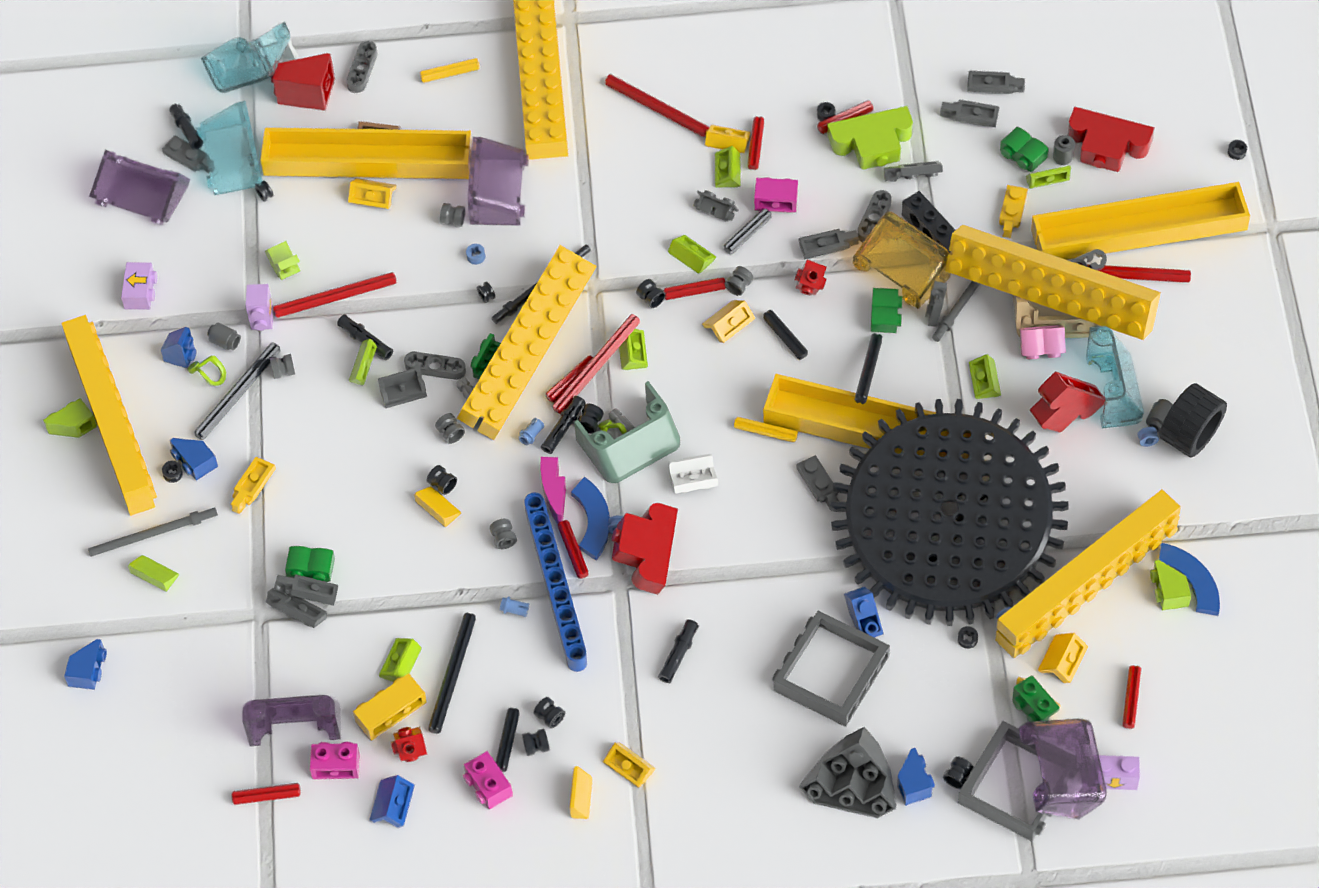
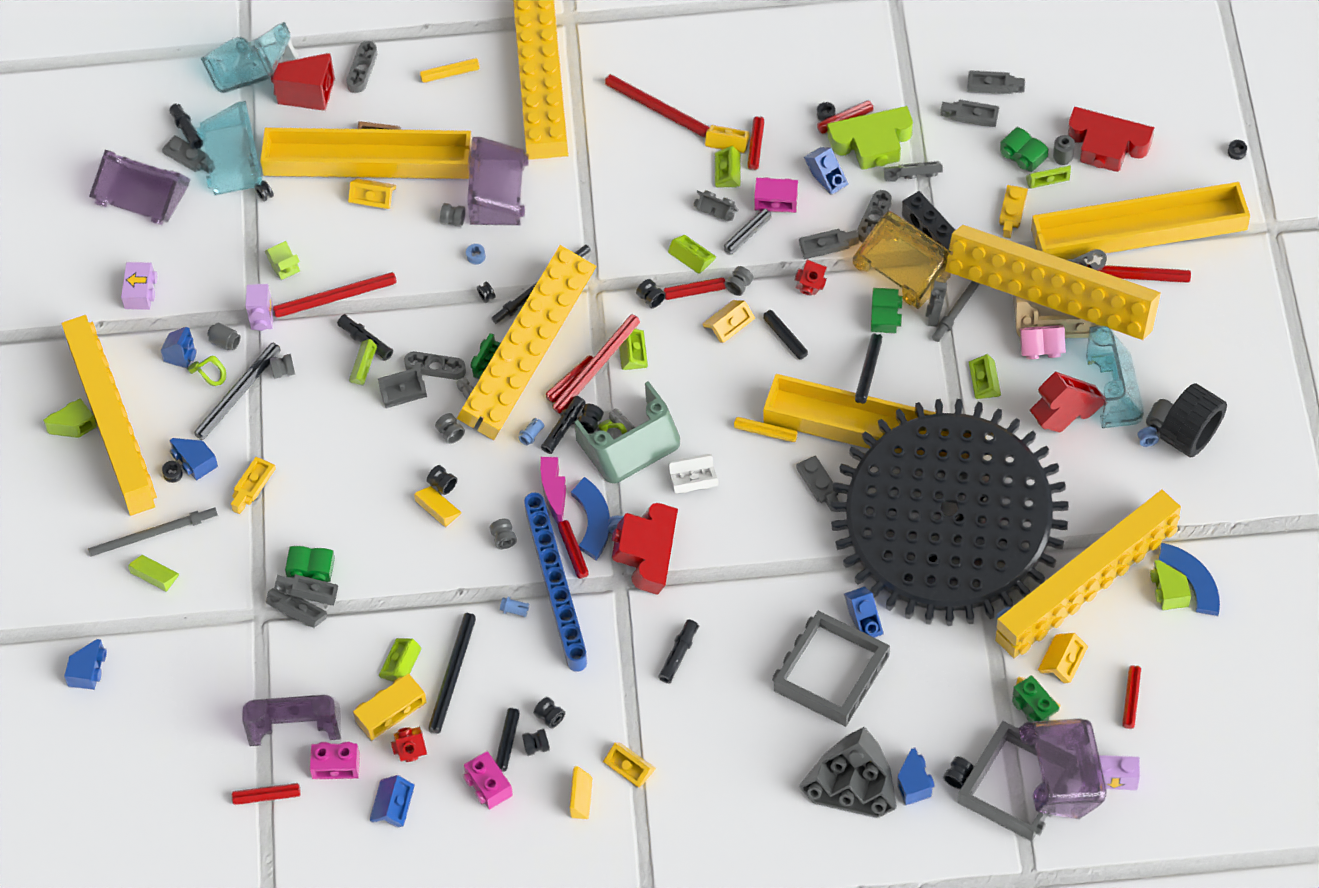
(826, 169): none -> slope
(970, 631): black bush -> none

